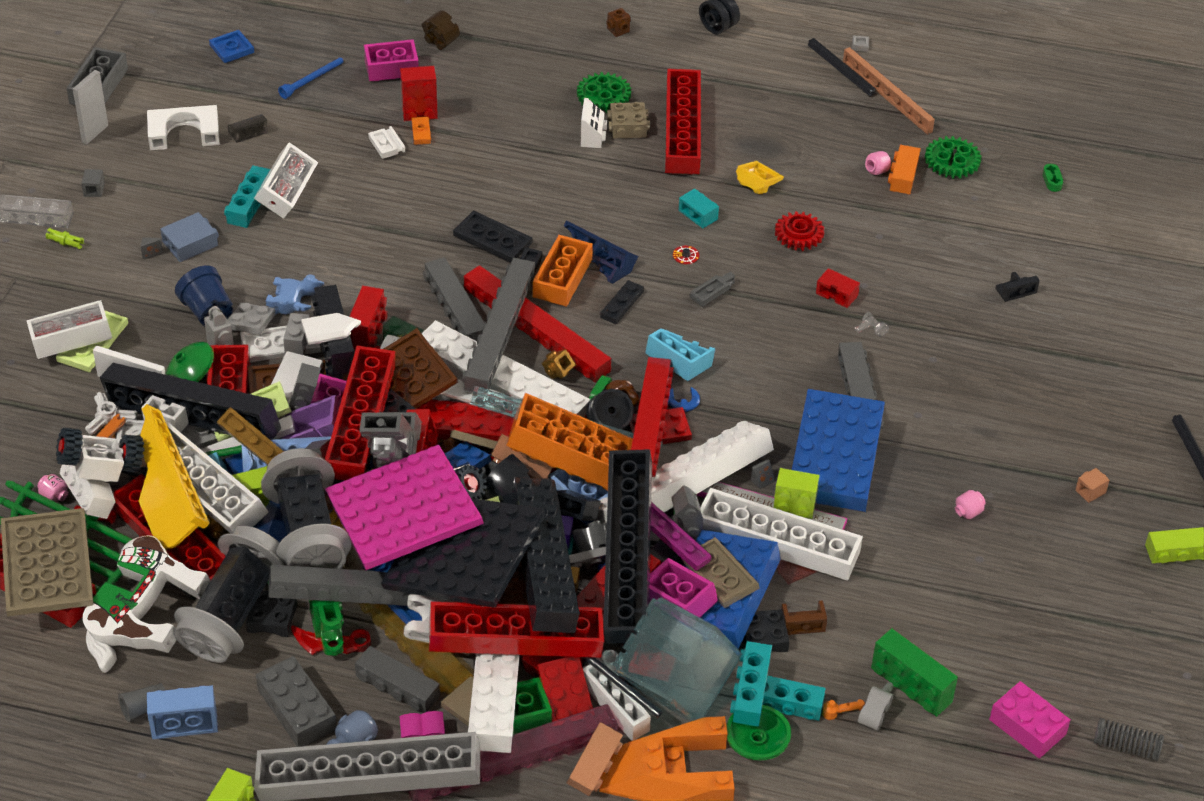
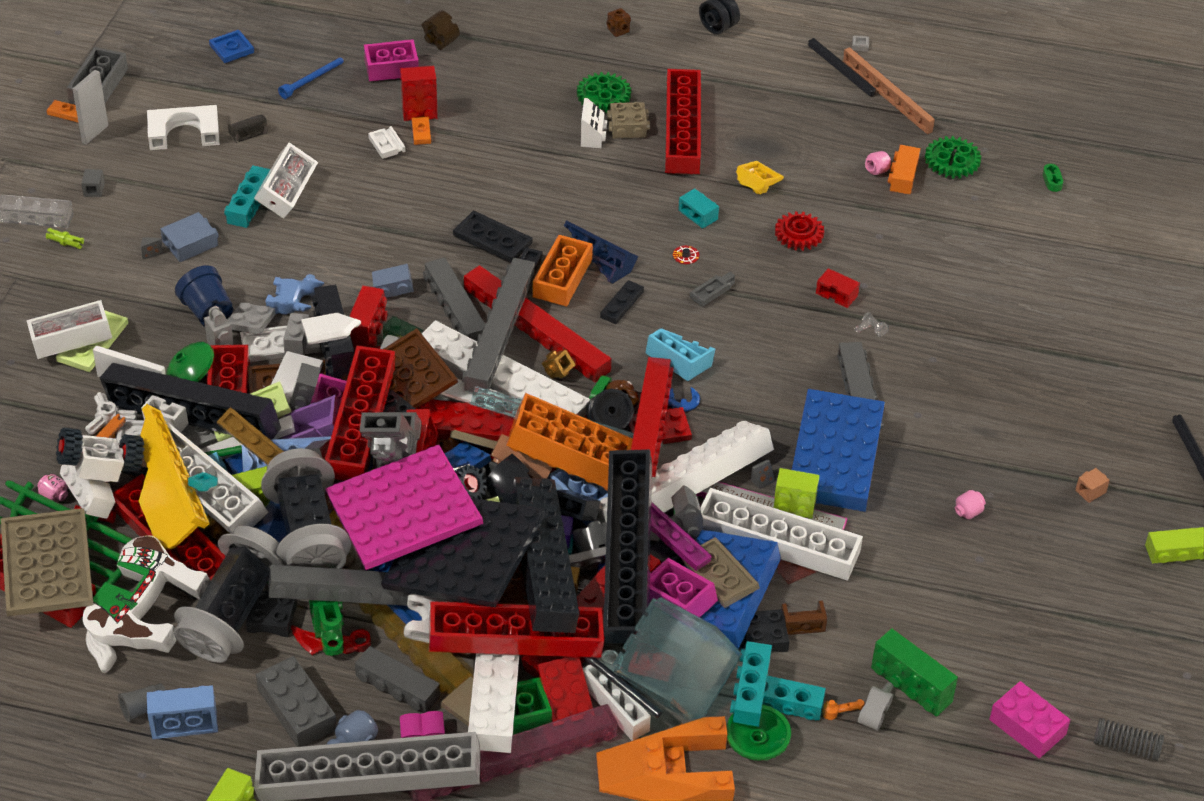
(63, 110): none -> orange plate
(202, 481): none -> teal plate
(393, 280): none -> sand blue brick
(595, 759): nougat brick -> none
(1018, 287): black panel -> none

